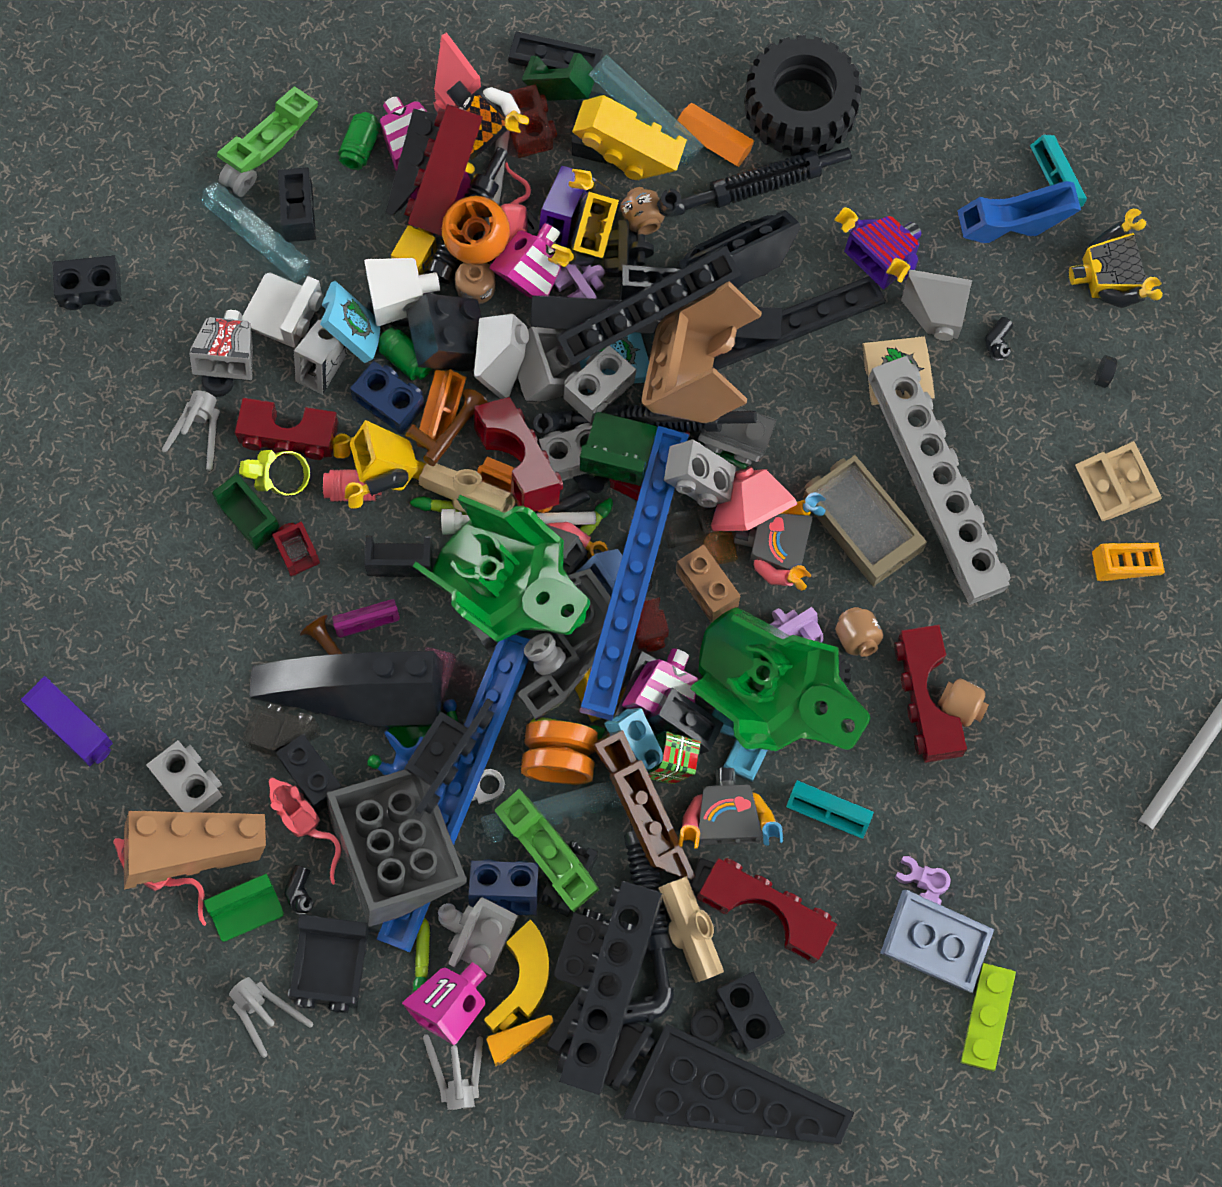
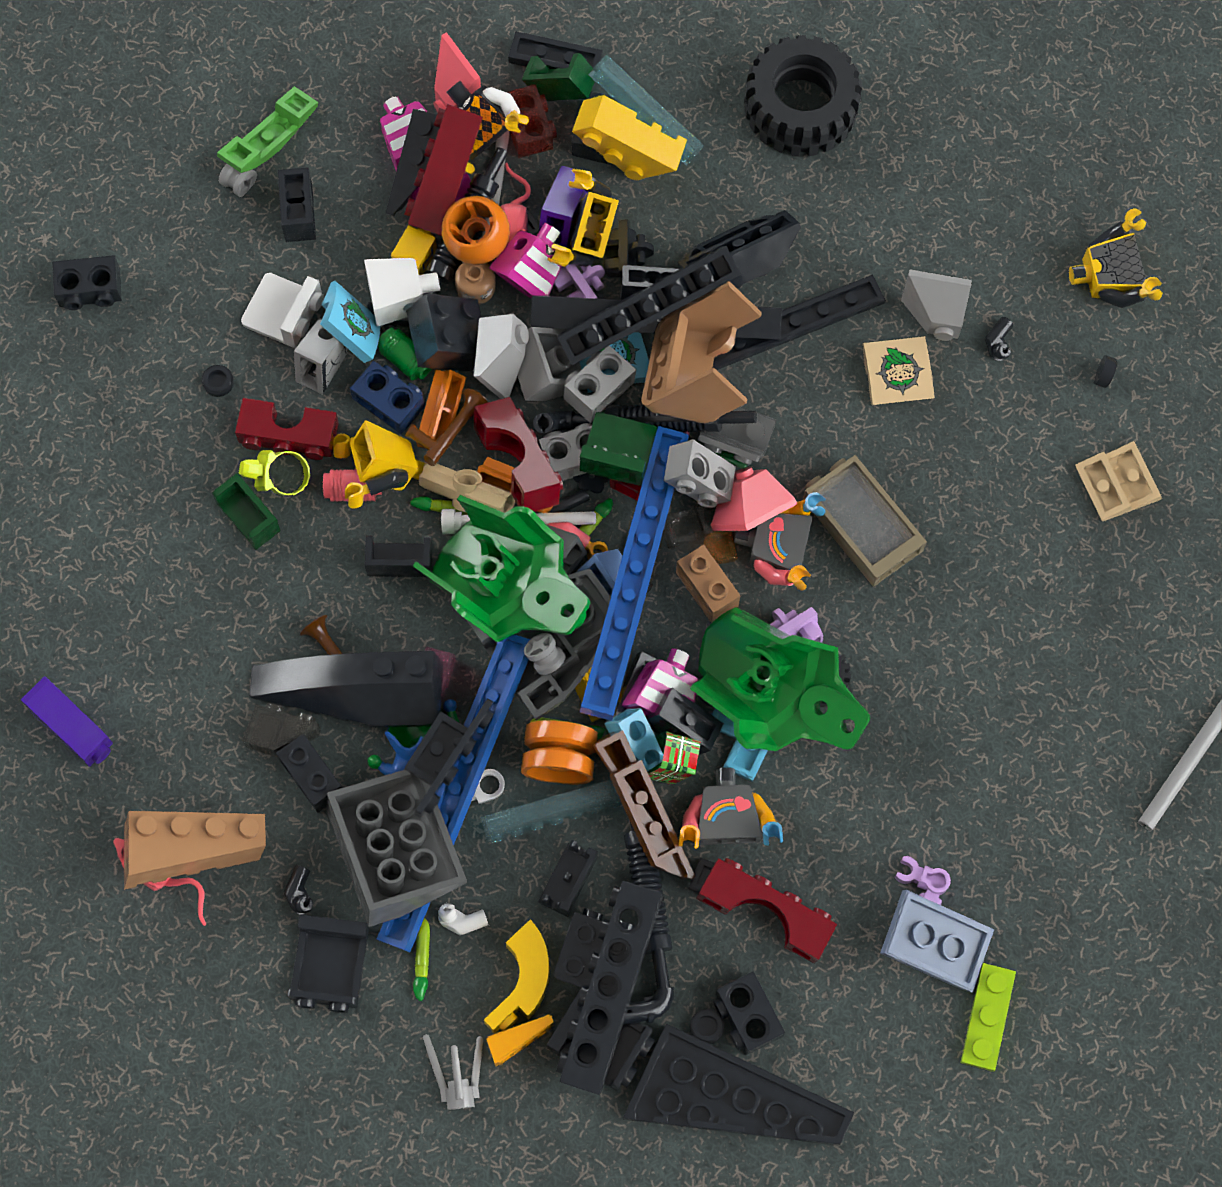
(180, 784): light grey brick -> none
(197, 410): light grey plant -> none
(223, 348): light grey torso -> none
(244, 907): green panel -> none
(249, 998): light grey plant -> none
(256, 232): clear light blue piece -> none
(295, 548): dark red window -> none
(300, 816): coral animal -> none
(359, 141): green head -> none
(366, 618): magenta slope -> none
(448, 1002): dark pink torso -> none
(483, 935): light grey bracket -> none
(504, 888): dark blue brick -> none
(547, 849): bright green slope -> none
(642, 211): medium nougat head -> none
(651, 627): clear red window -> none
(691, 929): tan piece -> none
(716, 134): orange piece -> none
(753, 182): black piece -> none
(831, 804): teal piece -> none
(859, 632): medium nougat head -> none
(881, 246): torso -> none
(906, 376): light grey brick -> none
(939, 734): dark red arch -> none
(963, 701): medium nougat head -> none
(1025, 214): blue arch -> none
(1063, 169): teal piece -> none
(1108, 566): light orange slope -> none

